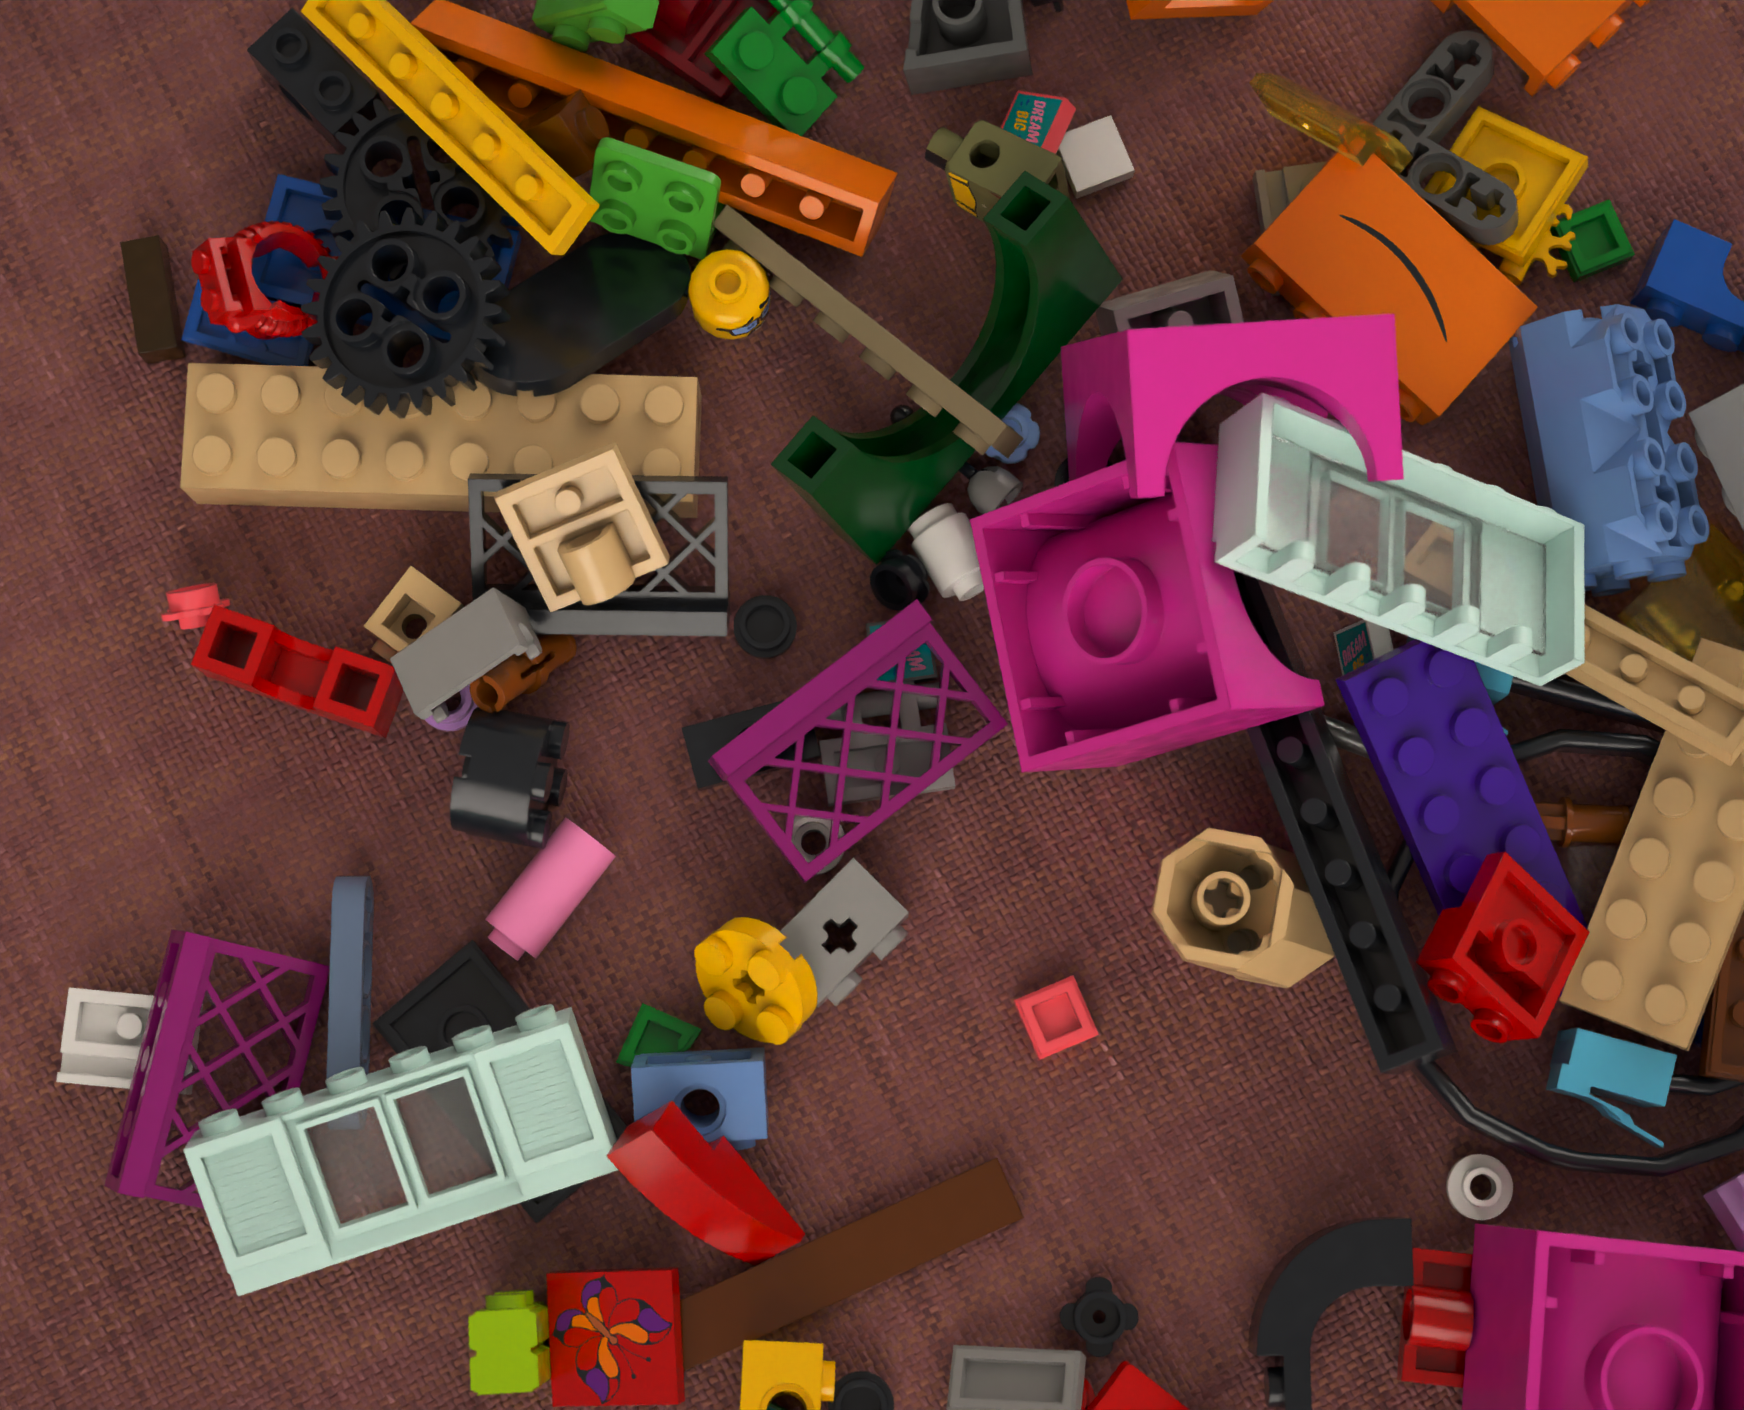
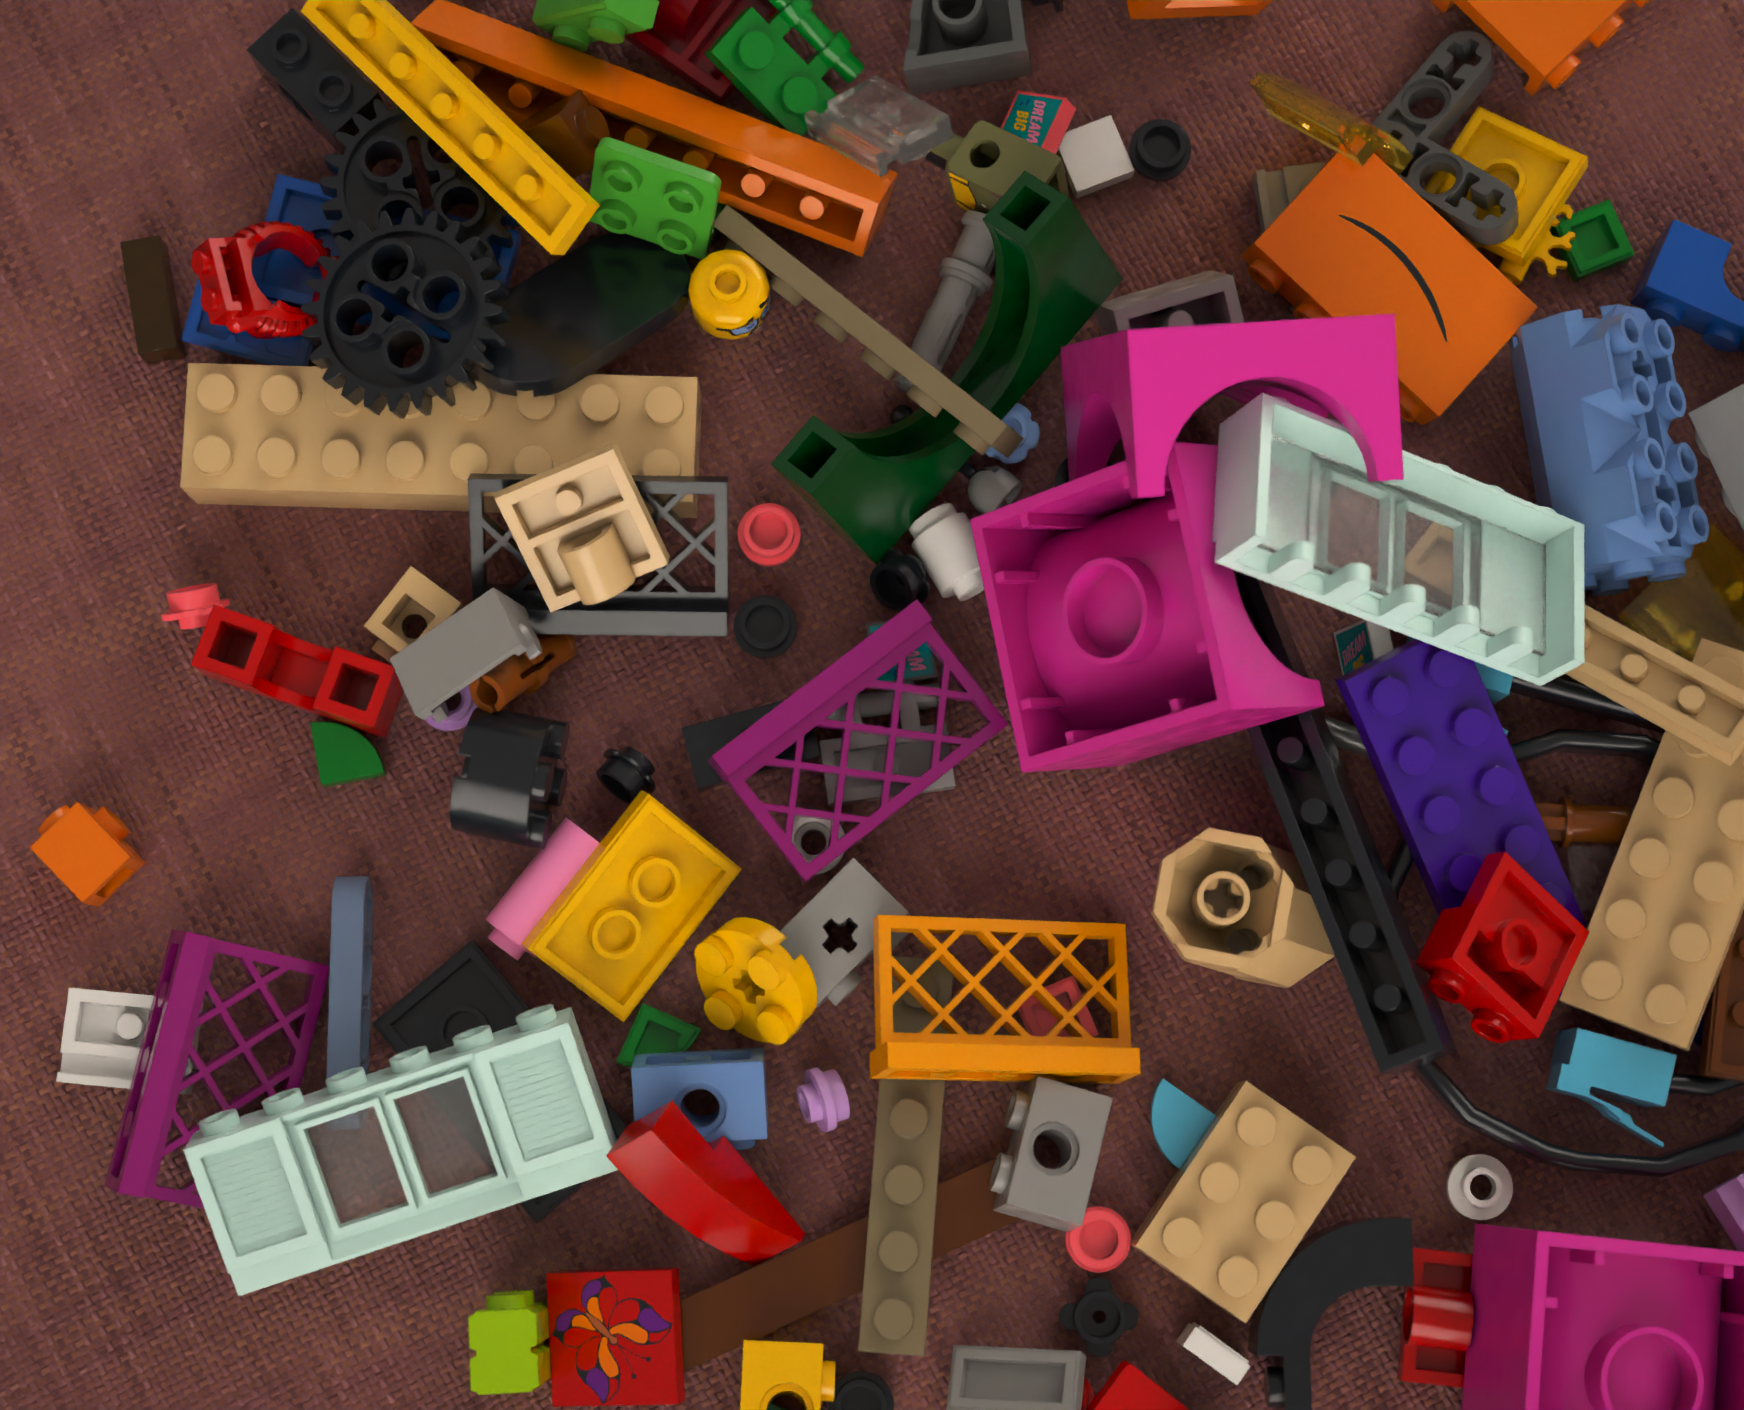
(87, 851): none -> orange brick
(344, 755): none -> green tile
(626, 773): none -> black plate
(632, 906): none -> yellow tile
(769, 534): none -> coral plate
(823, 1099): none -> lavender plate
(879, 125): none -> clear plate
(904, 1189): none -> dark tan plate
(963, 279): none -> light grey pin
(993, 1056): none -> light orange fence
(1076, 1124): none -> light grey brick
(1100, 1241): none -> coral tile
(1160, 150): none -> black plate
(1177, 1122): none -> medium azure tile
(1214, 1352): none -> white tile
(1242, 1200): none -> tan brick

